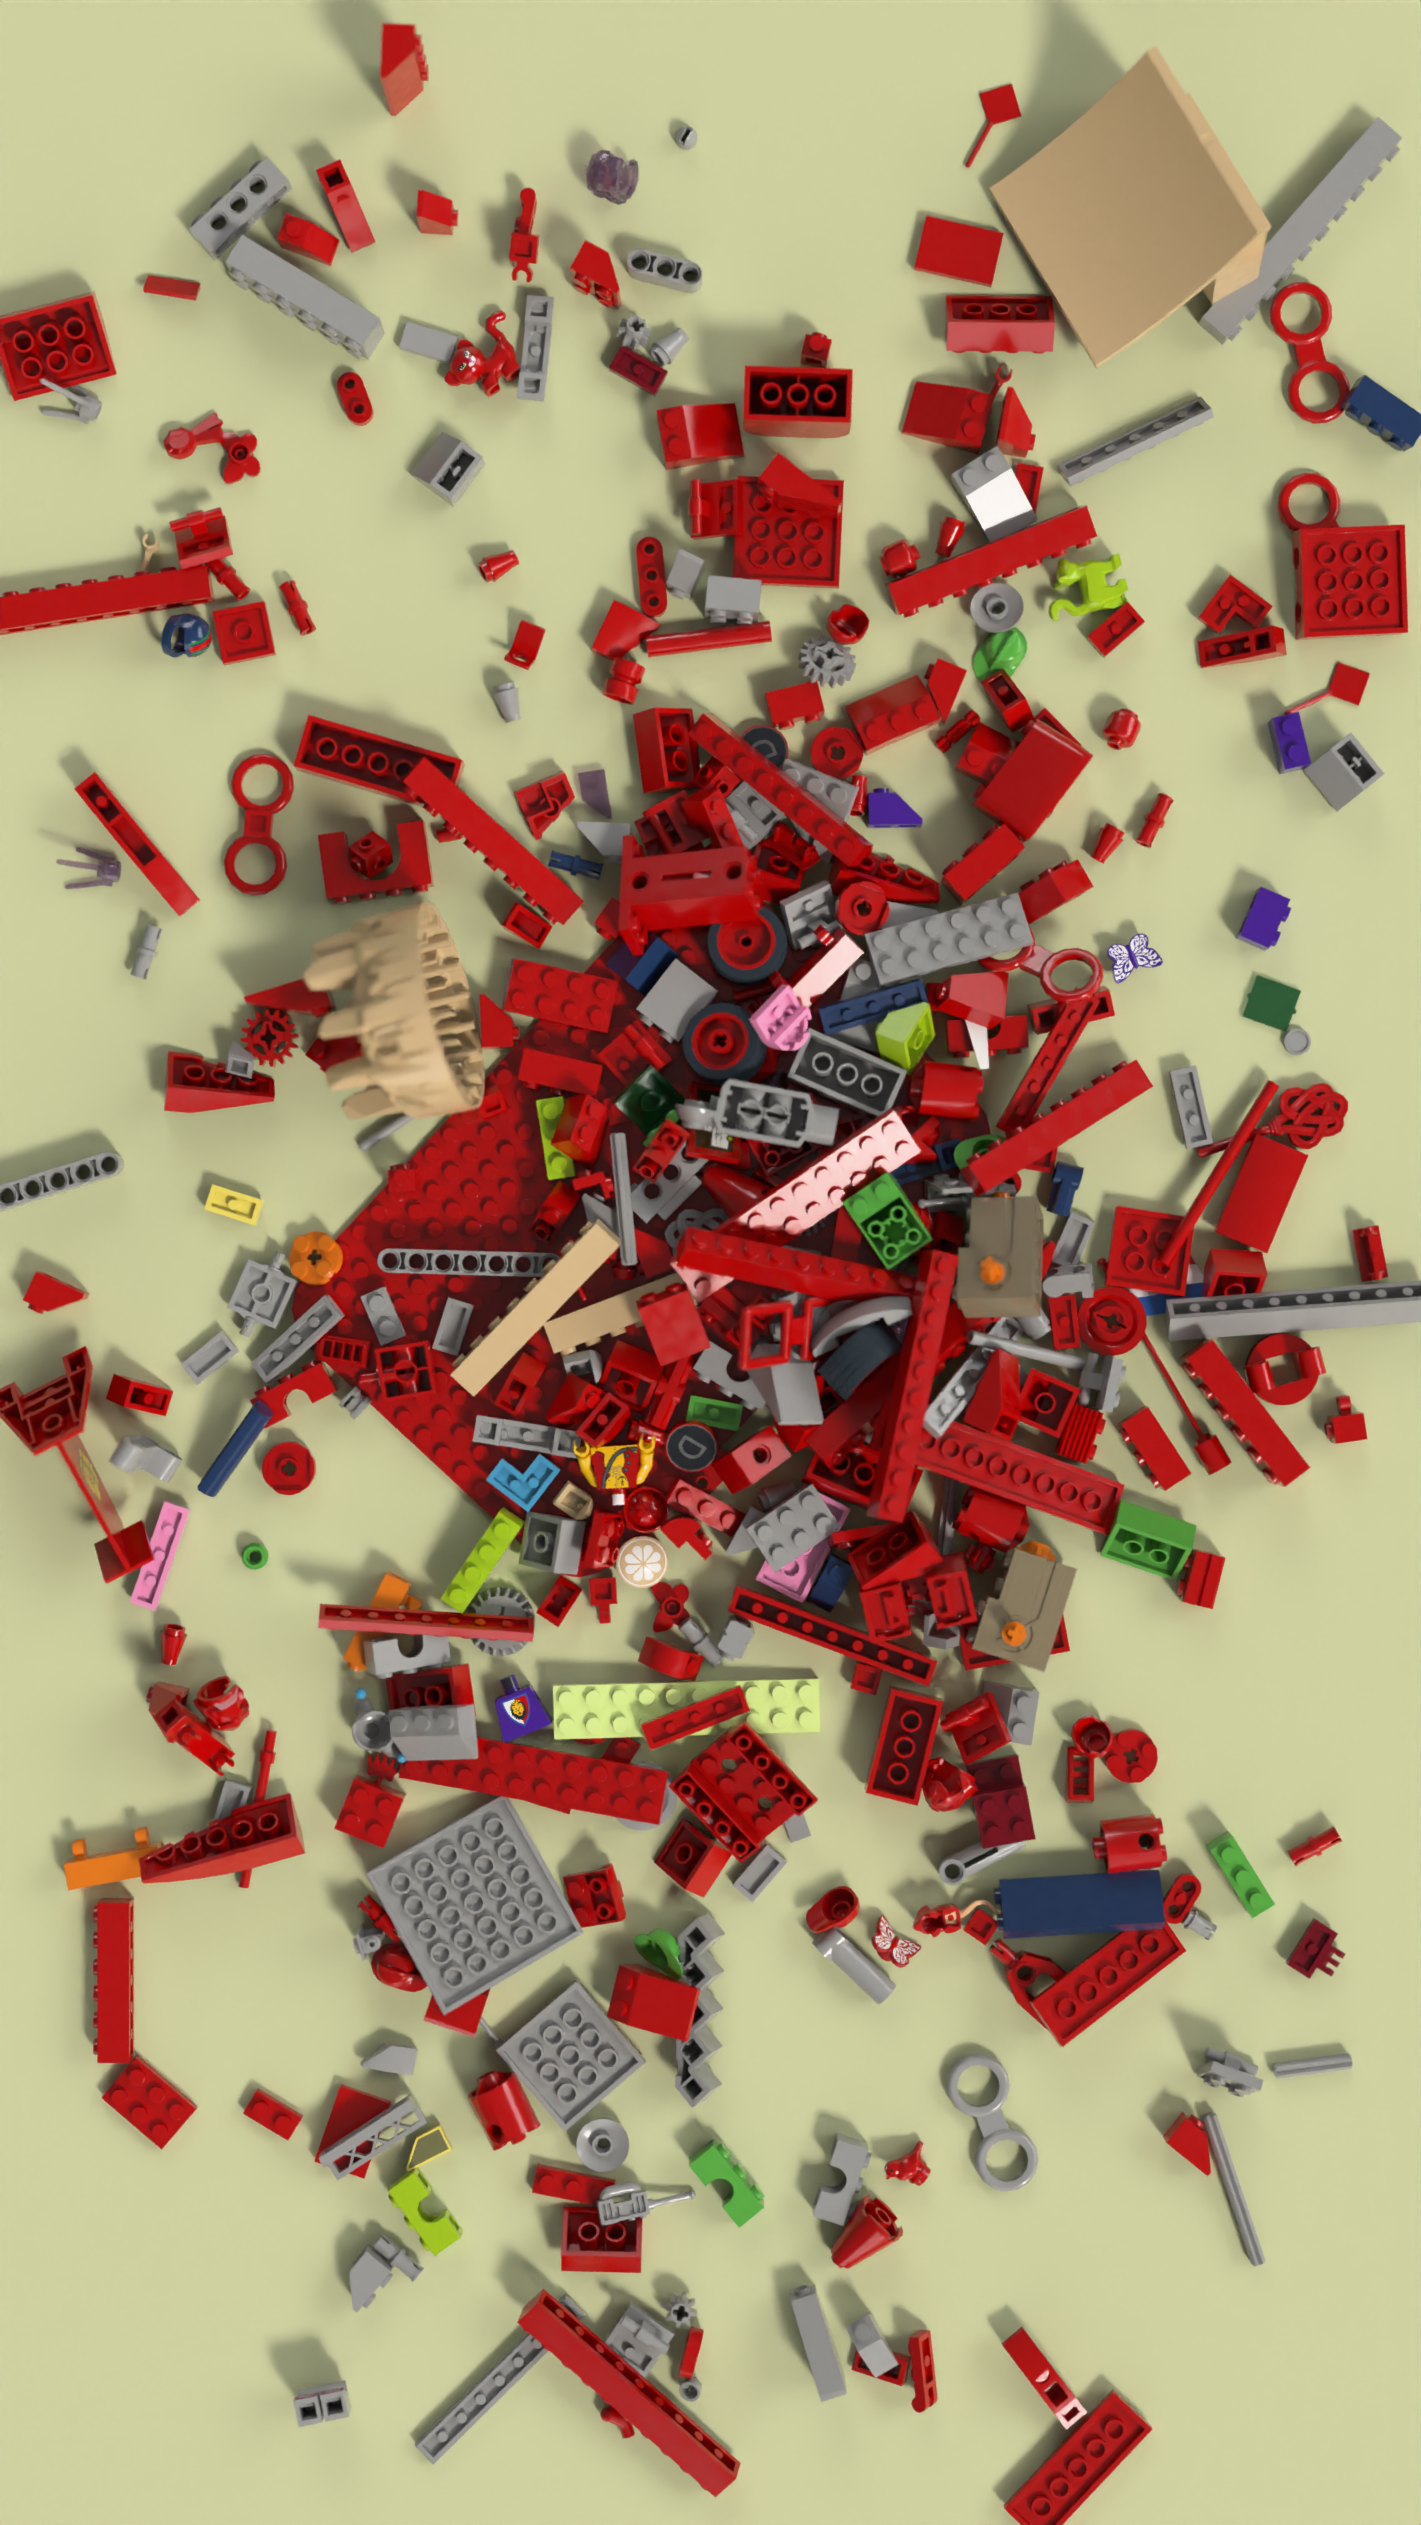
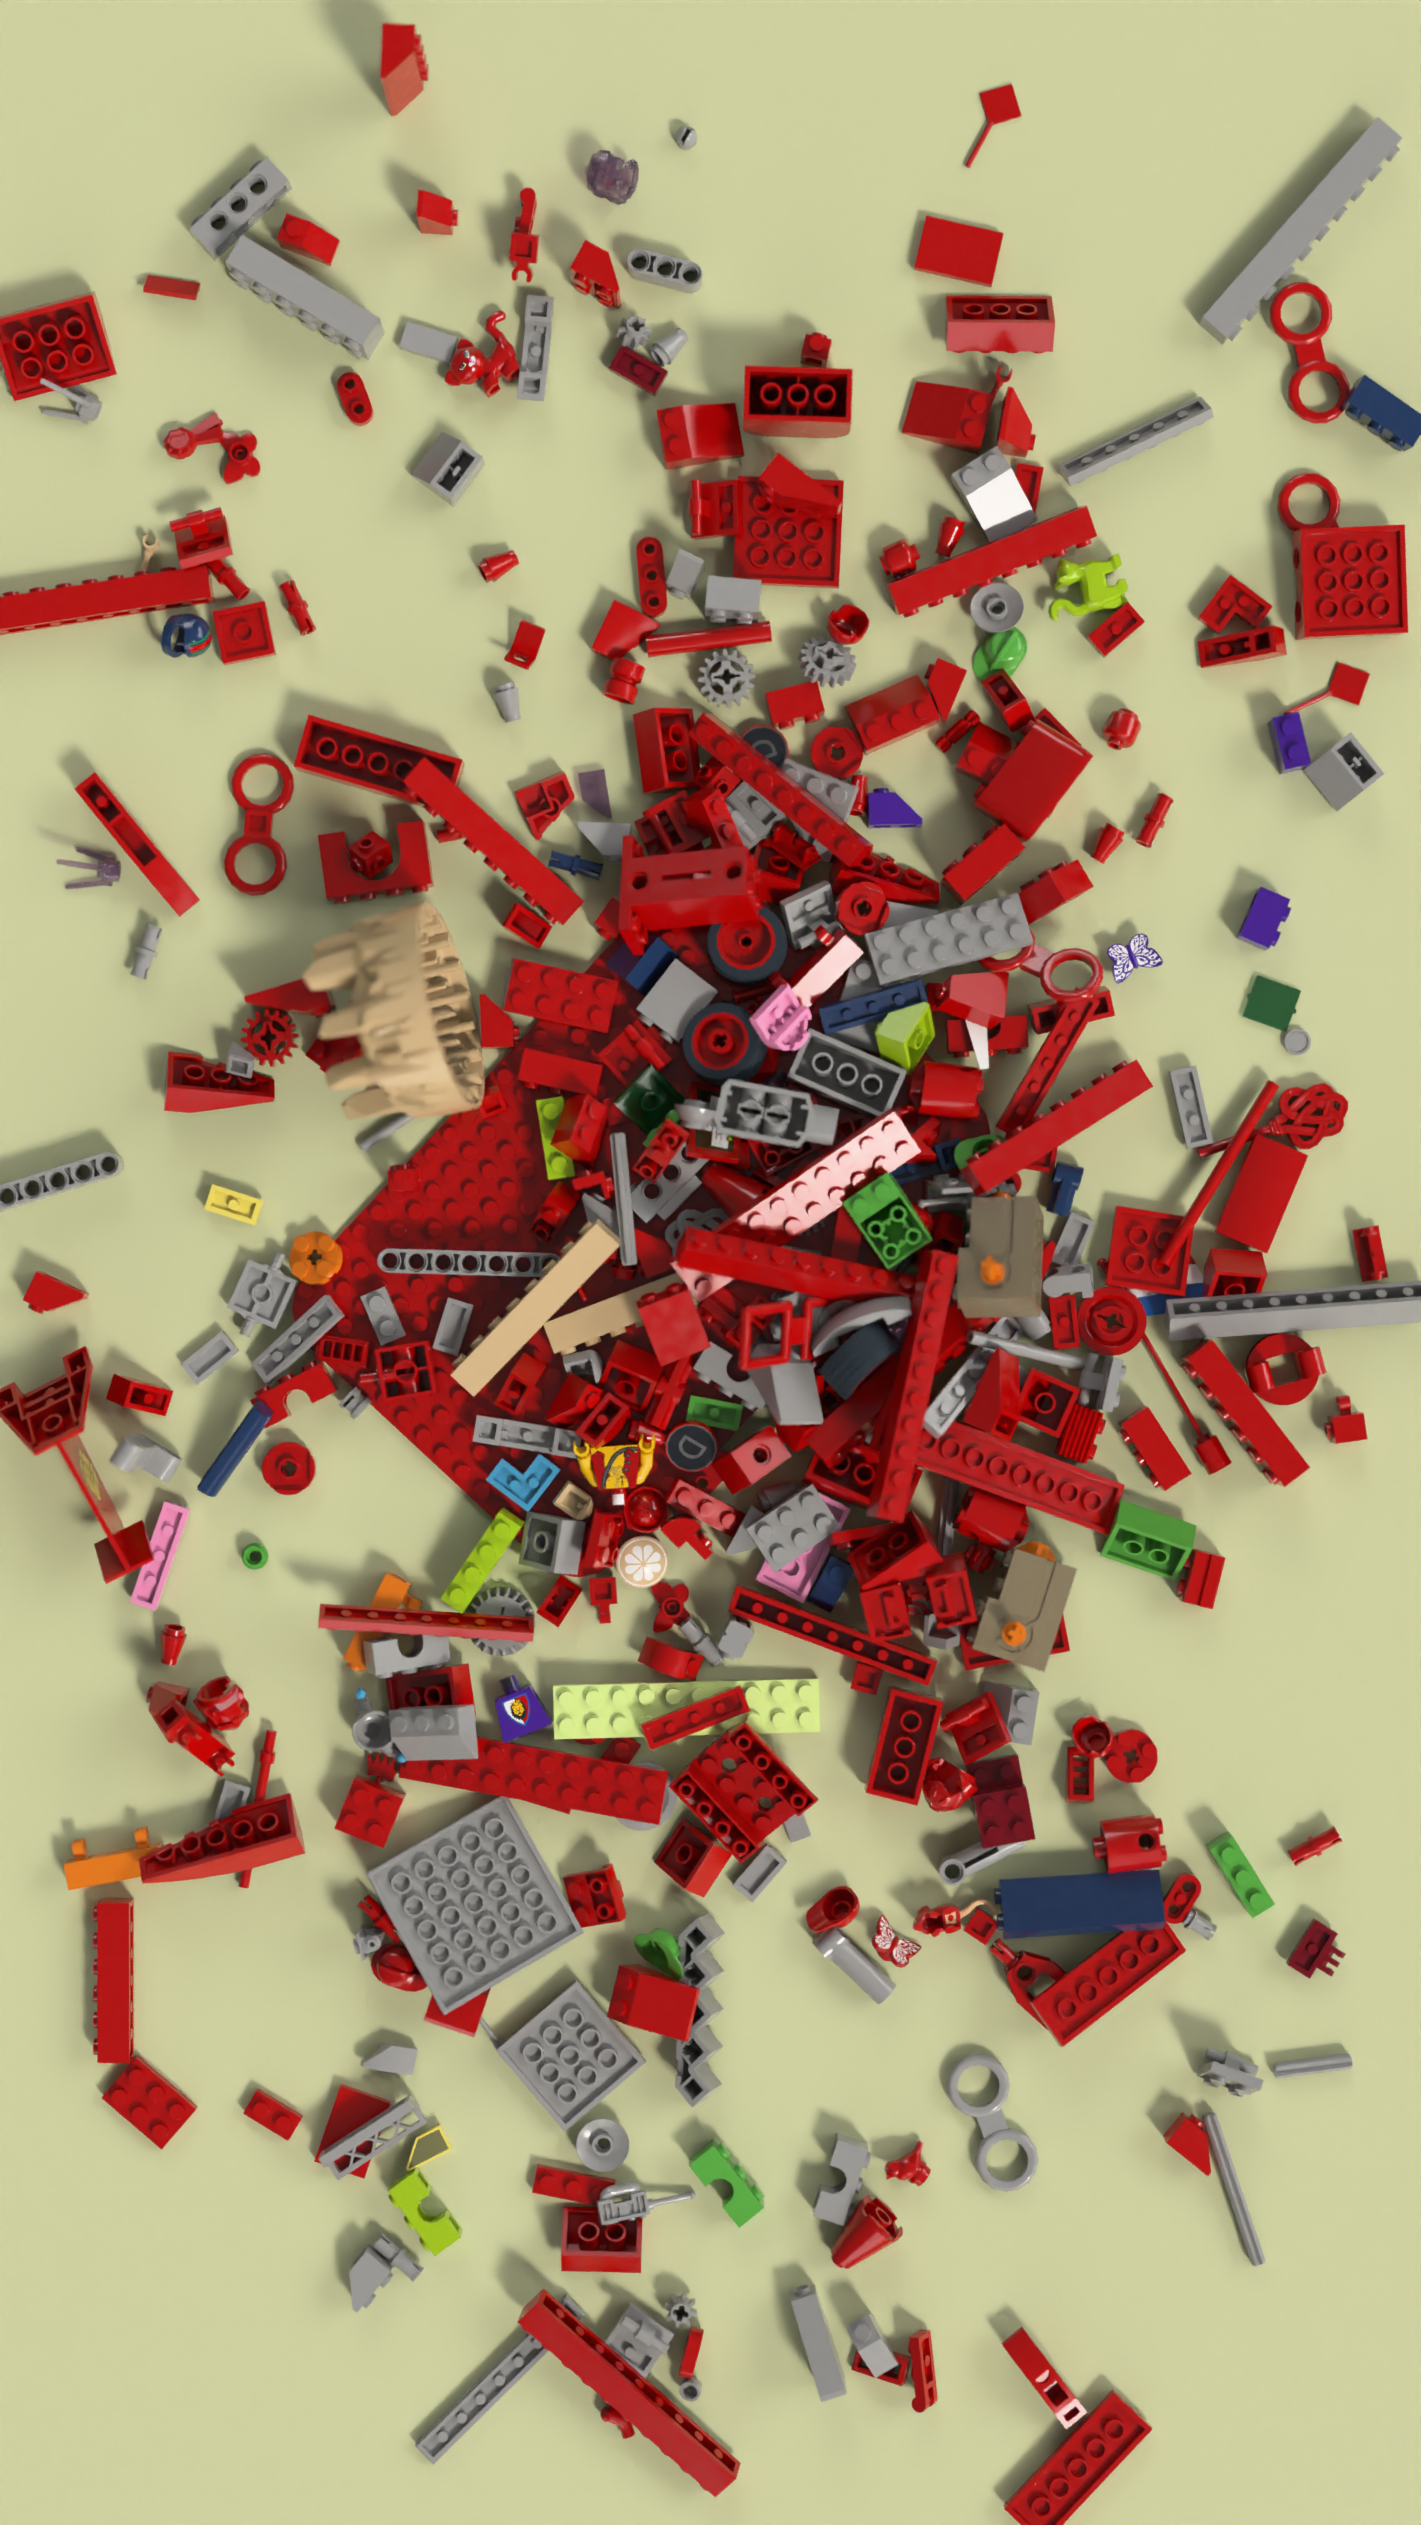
(322, 2402): light grey hips -> none
(345, 205): slope -> none
(502, 2108): red cylinder -> none
(714, 678): none -> light grey gear
(1134, 212): tan slope -> none

